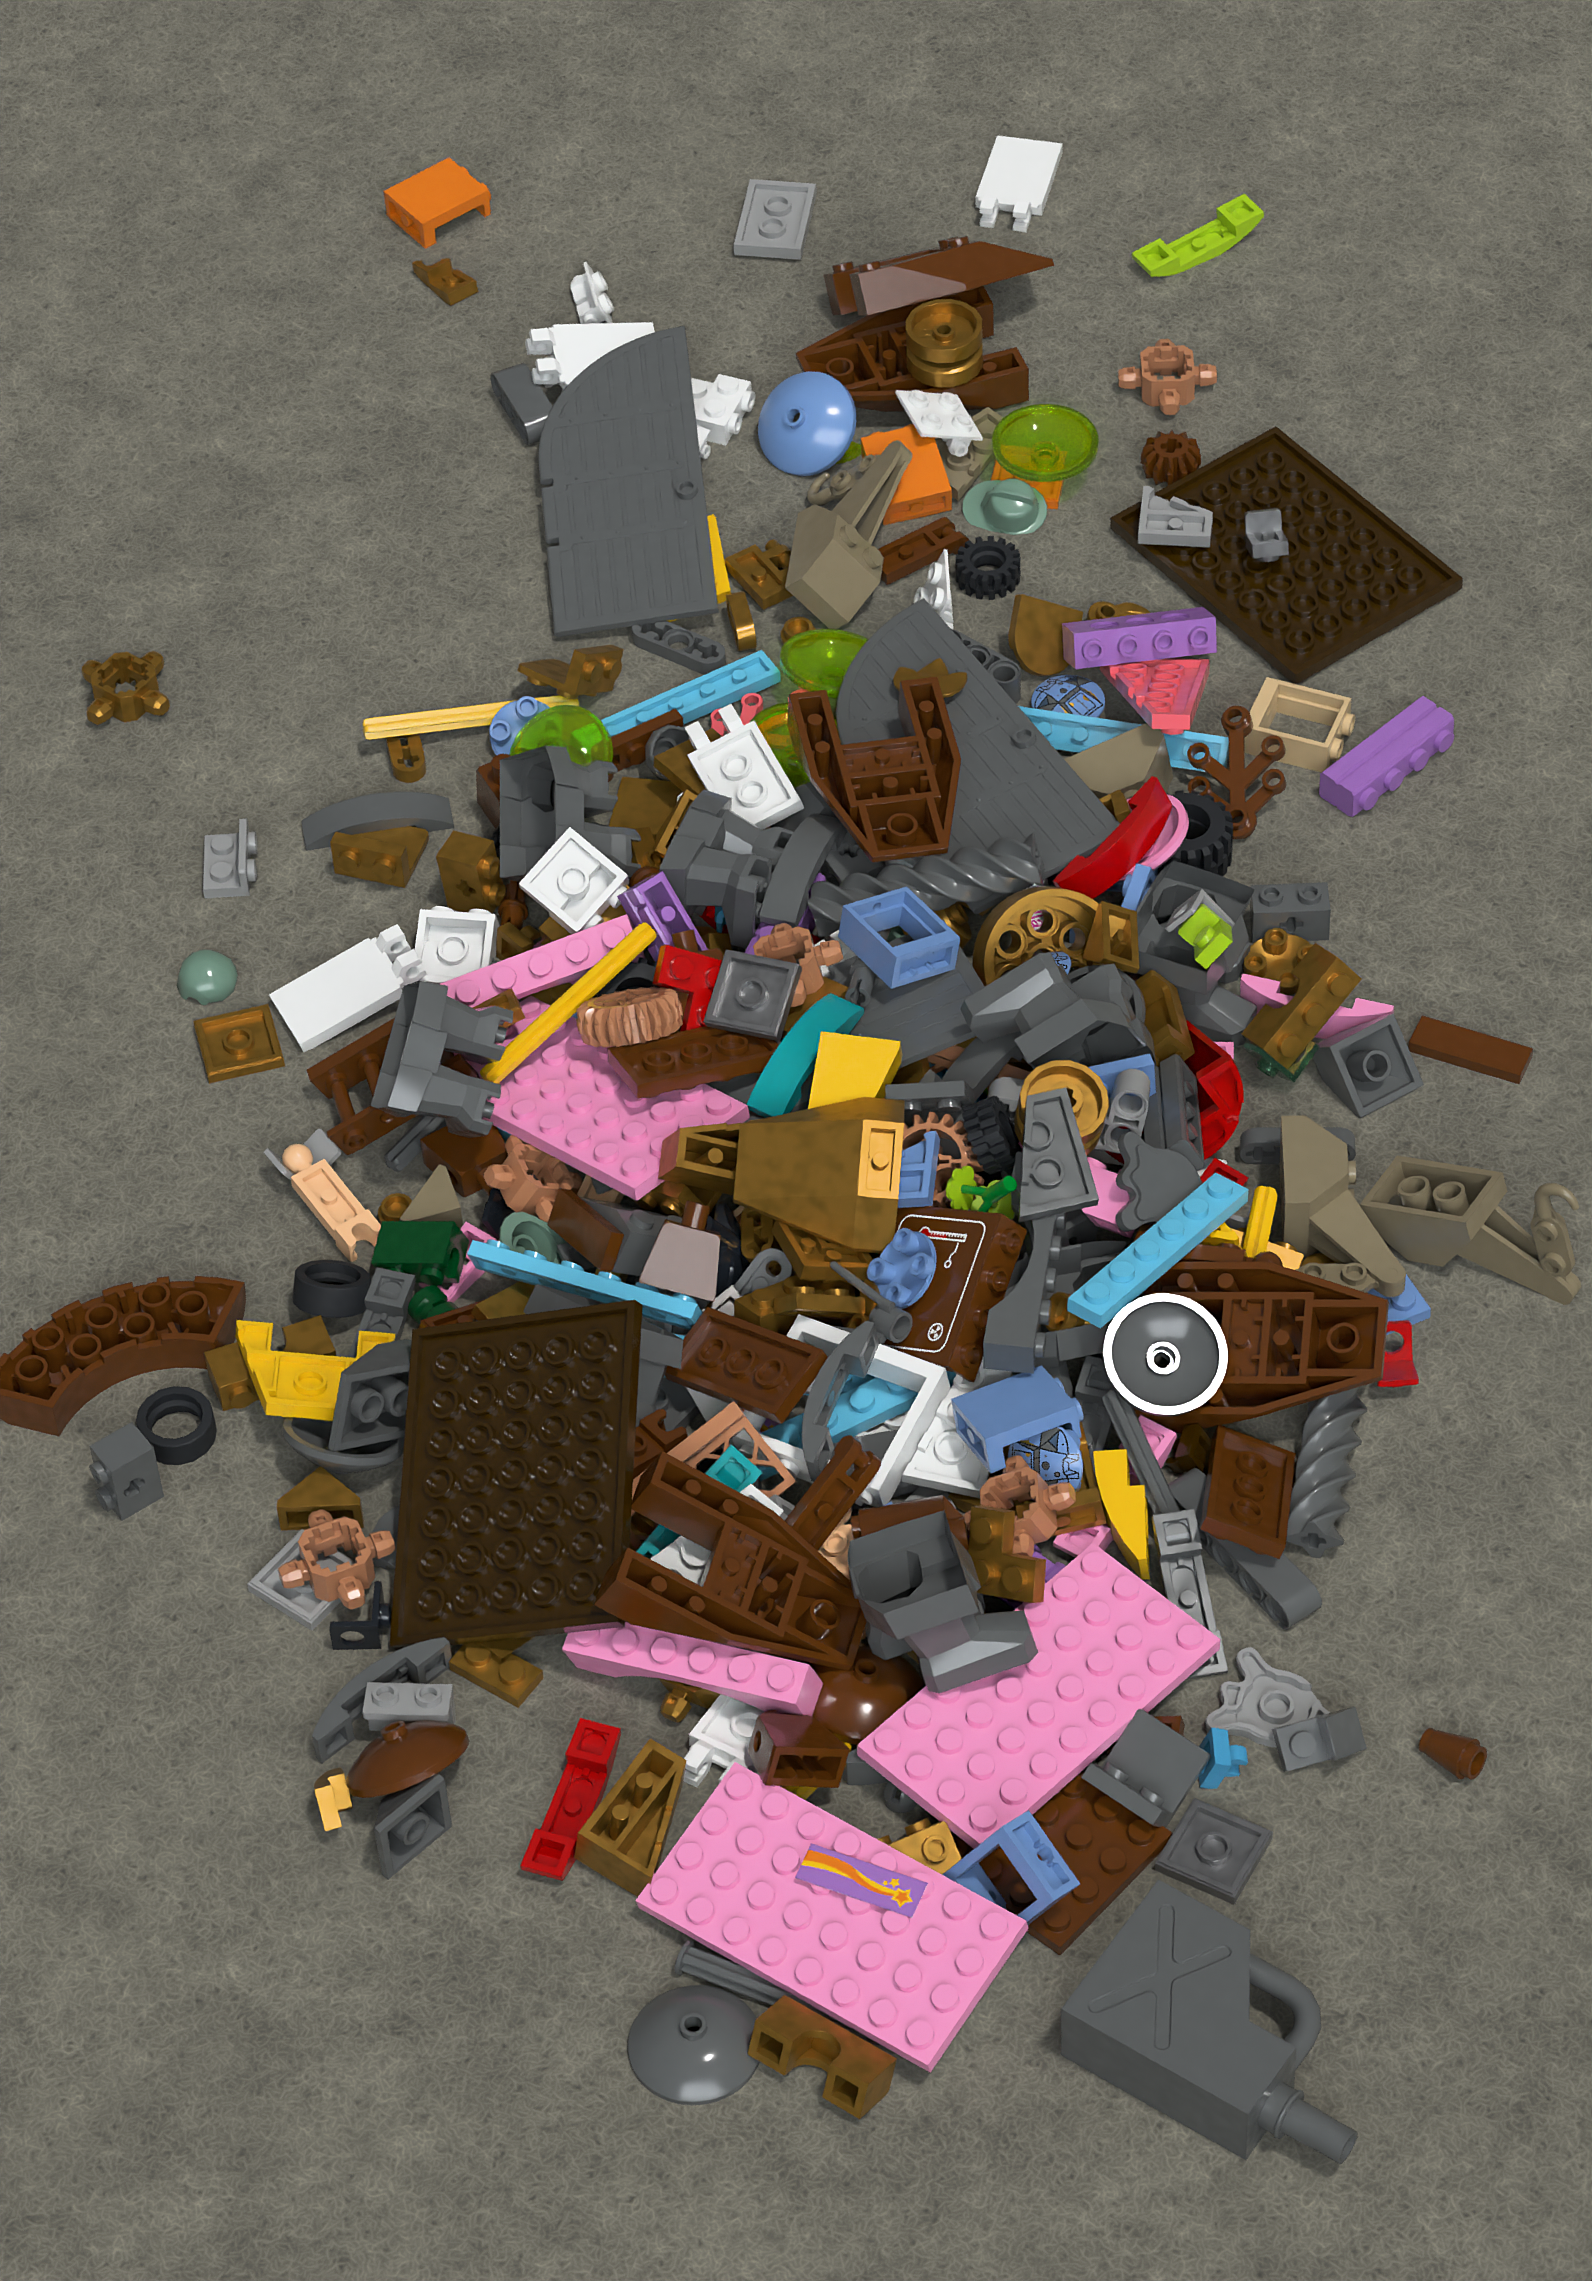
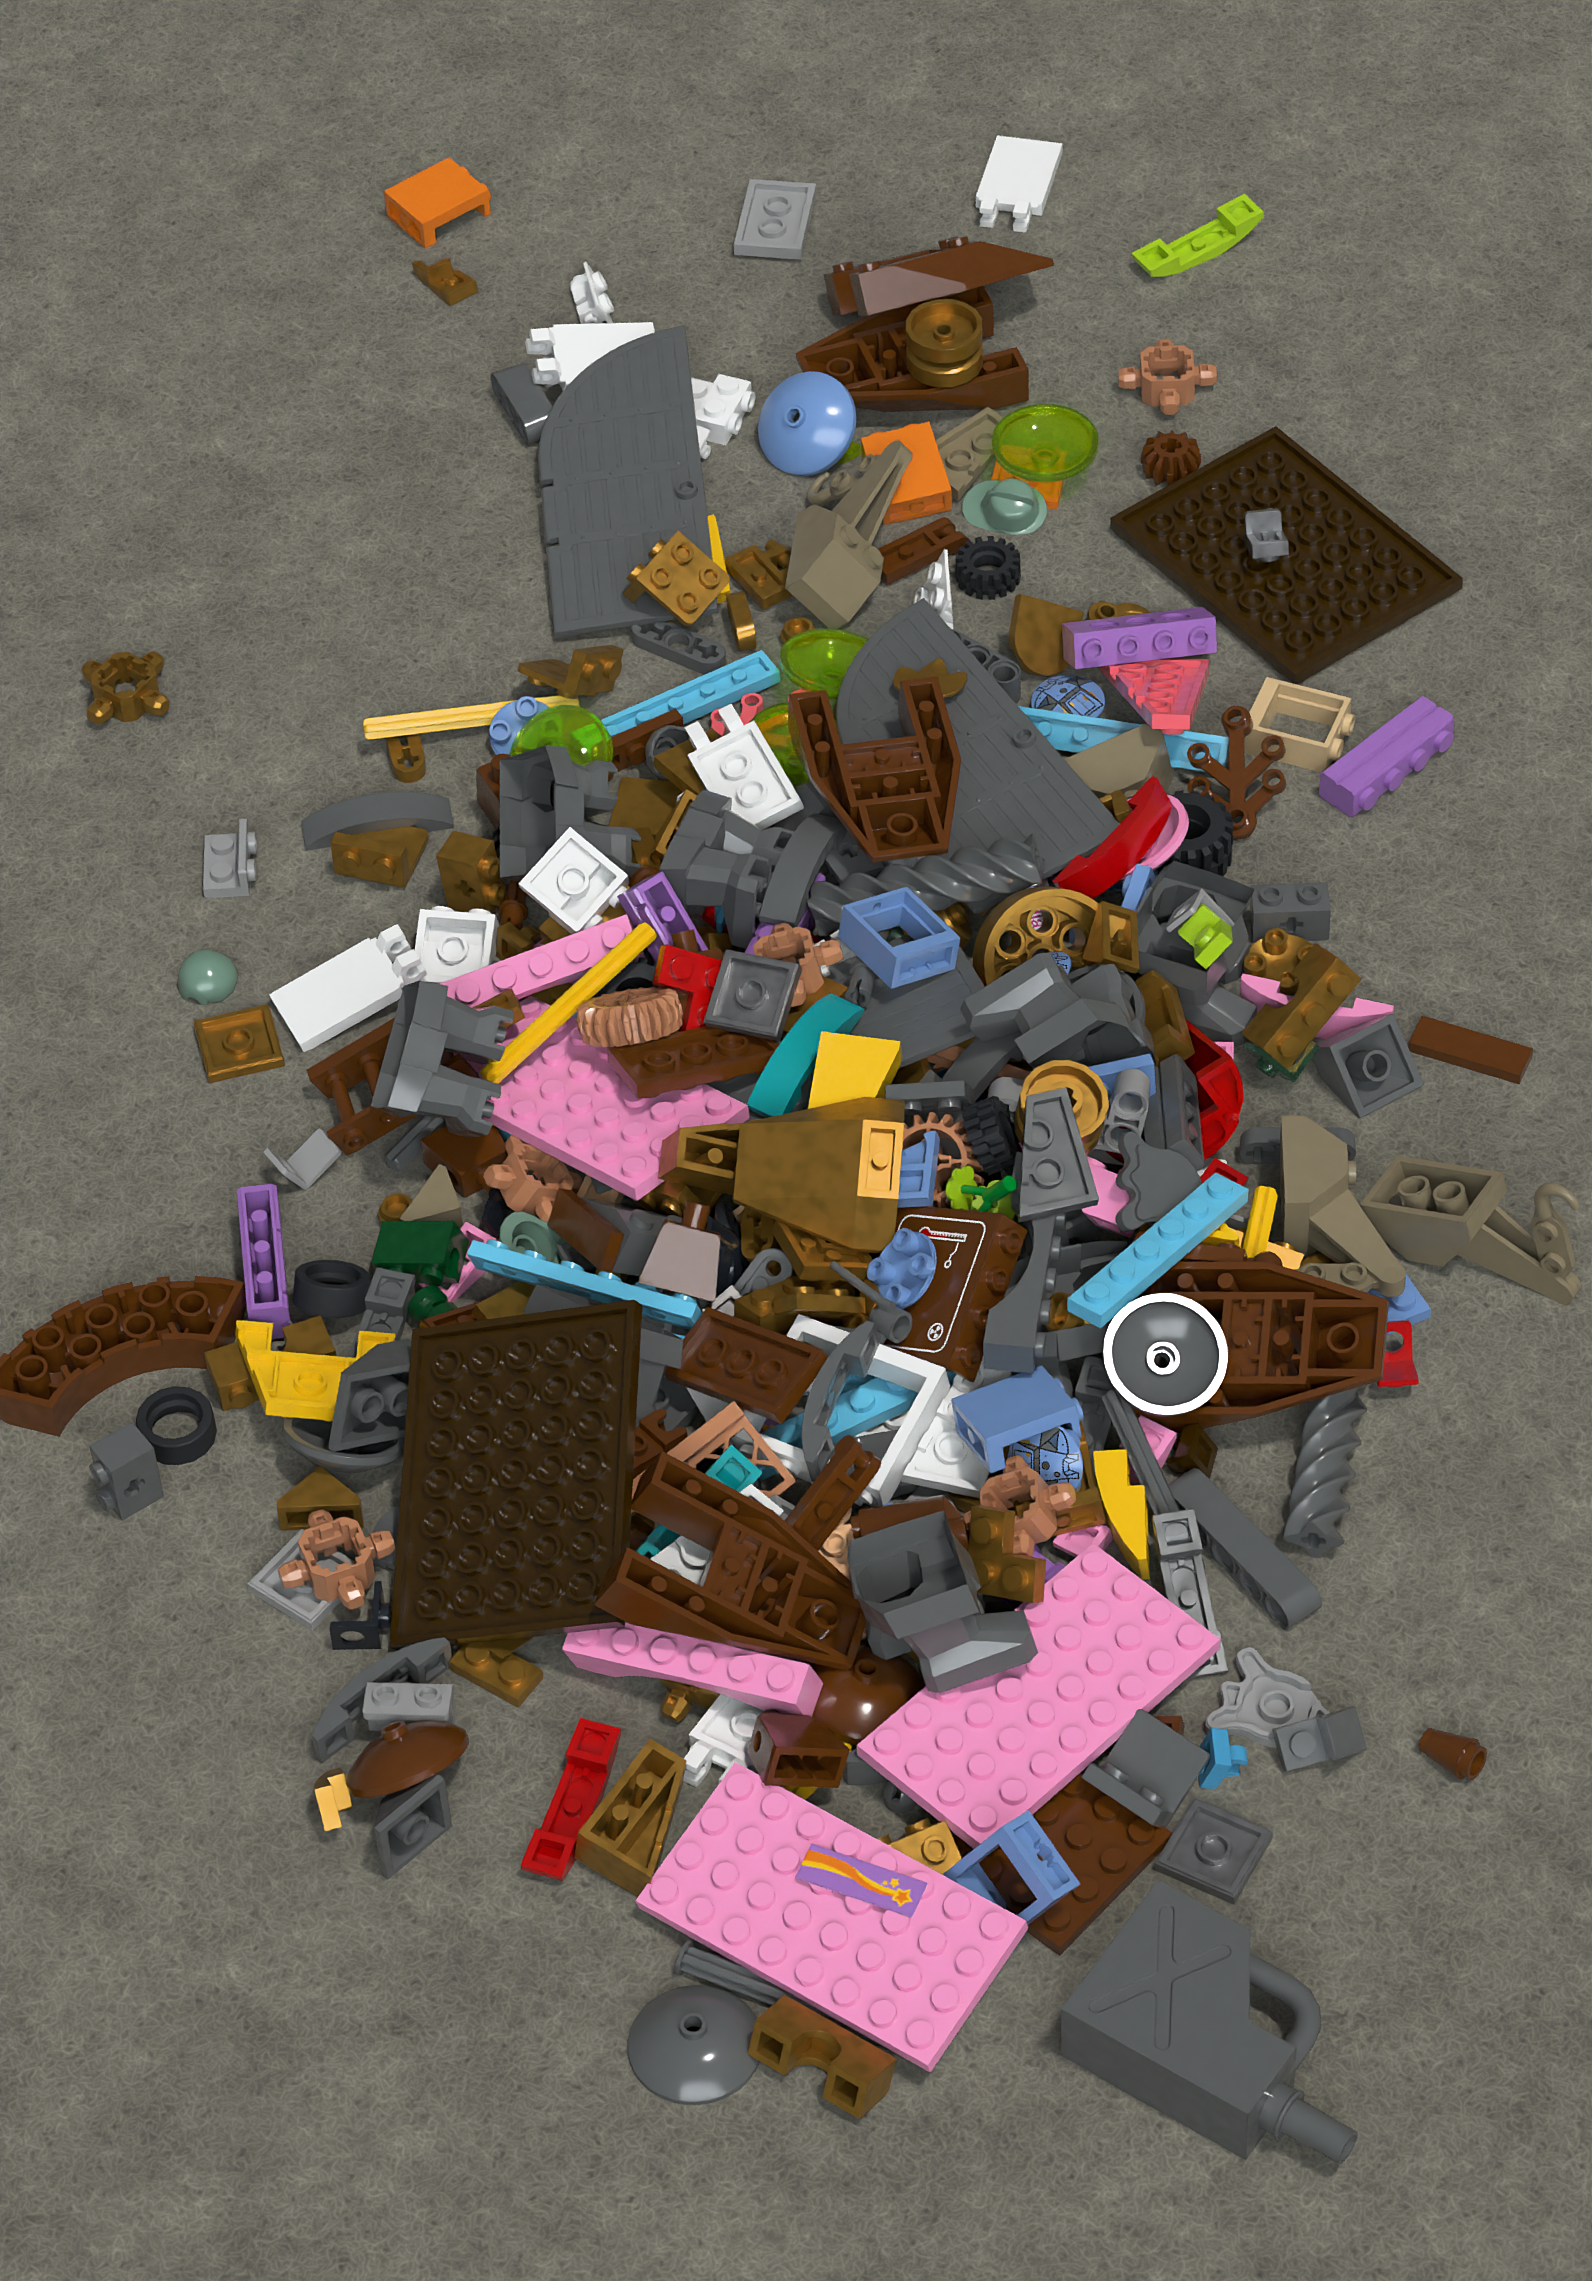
(263, 1256): none -> medium lavender brick
(330, 1200): light nougat plate -> none
(678, 578): none -> pearl gold bracket
(940, 417): white hinge -> none
(1173, 522): light grey wing -> none
(1248, 1492): reddish brown plate -> none

